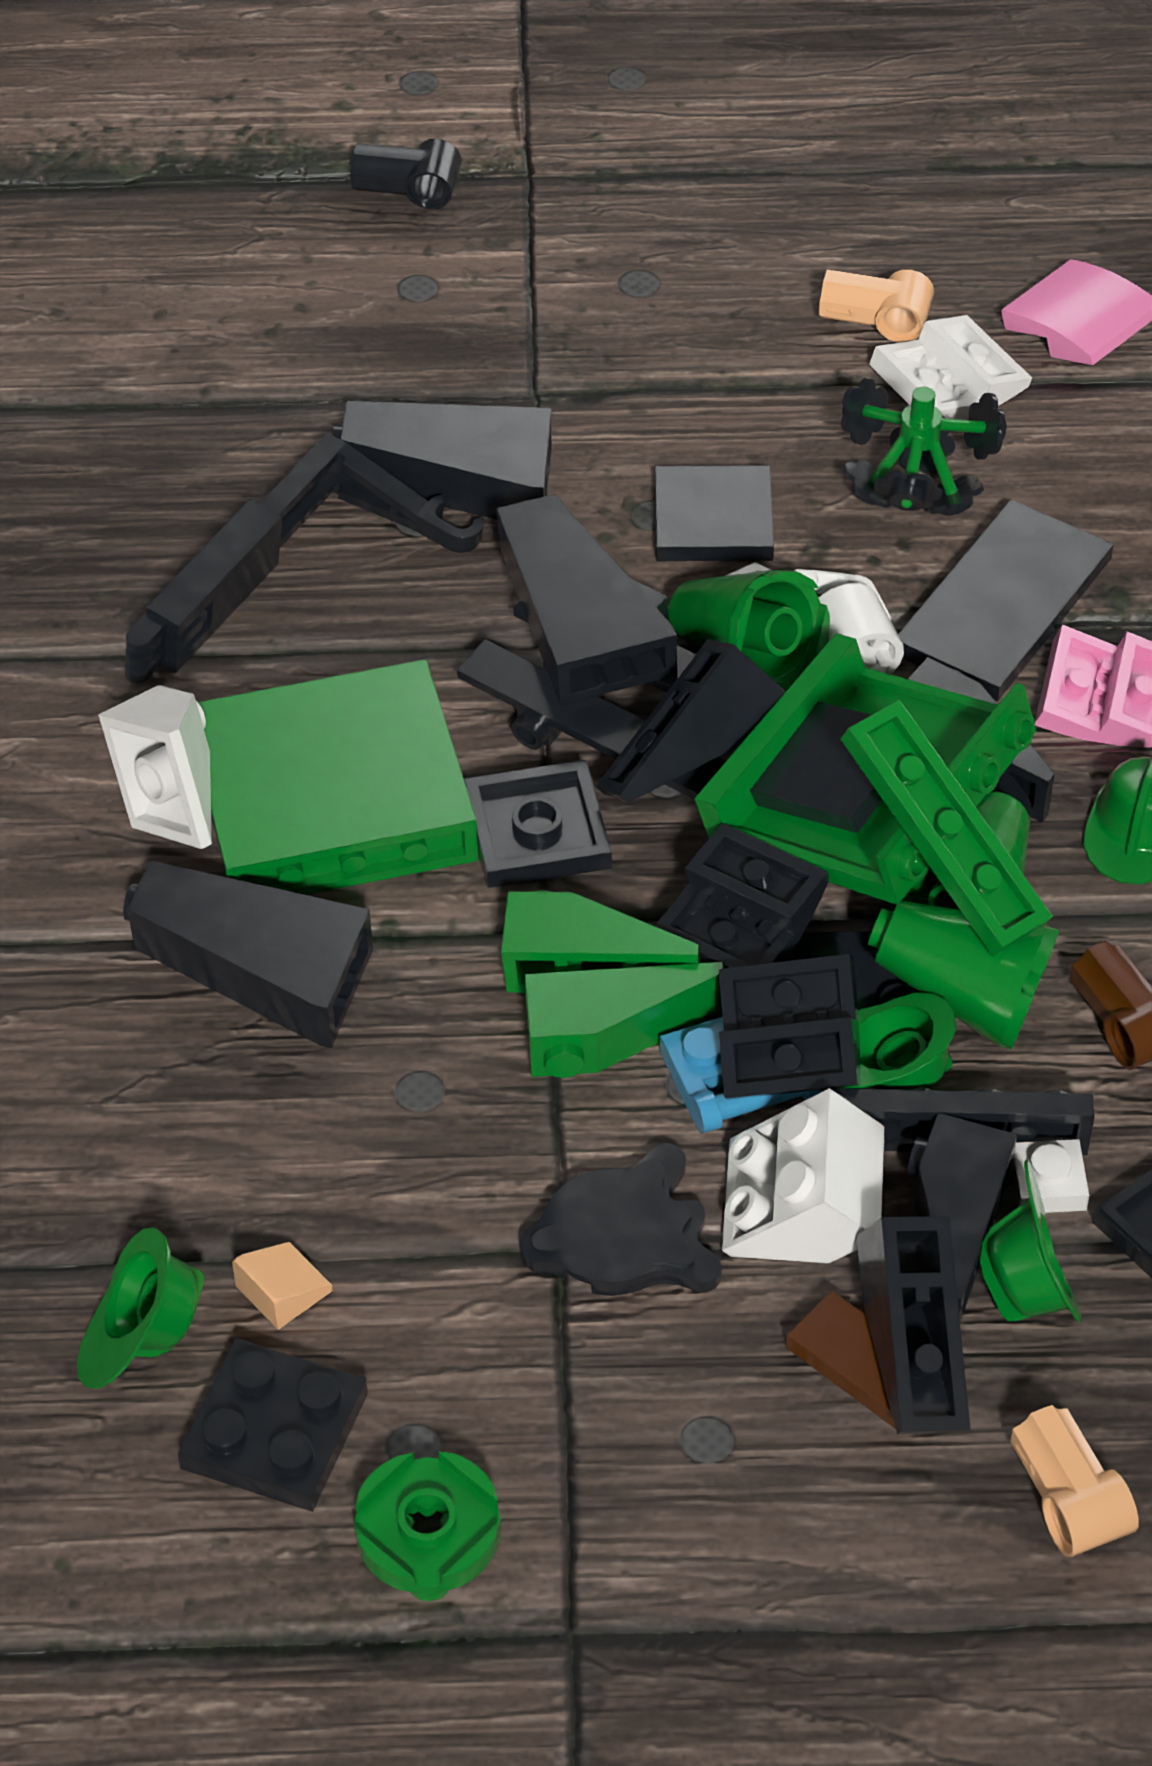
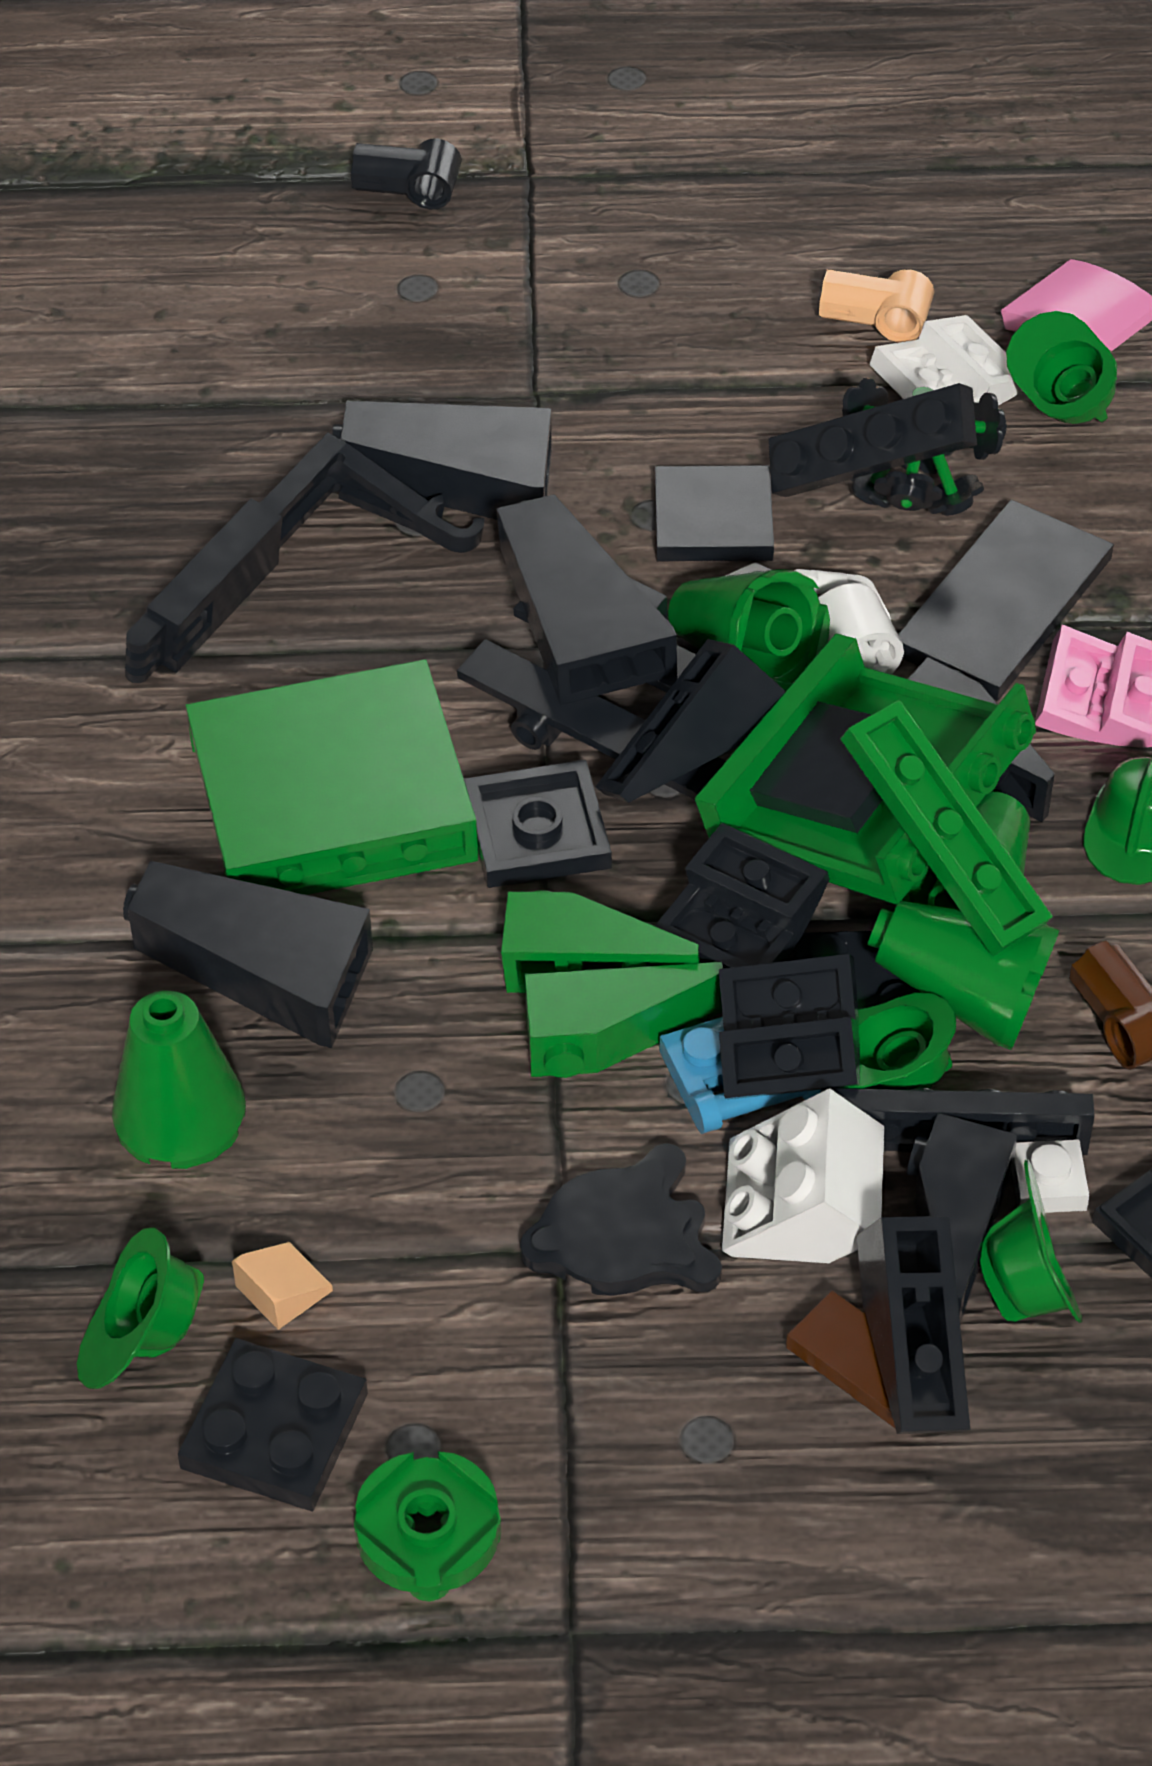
(162, 764): white slope -> none
(175, 1086): none -> green cone
(873, 440): none -> black plate
(1063, 367): none -> green piece
(1078, 1497): light nougat piece -> none

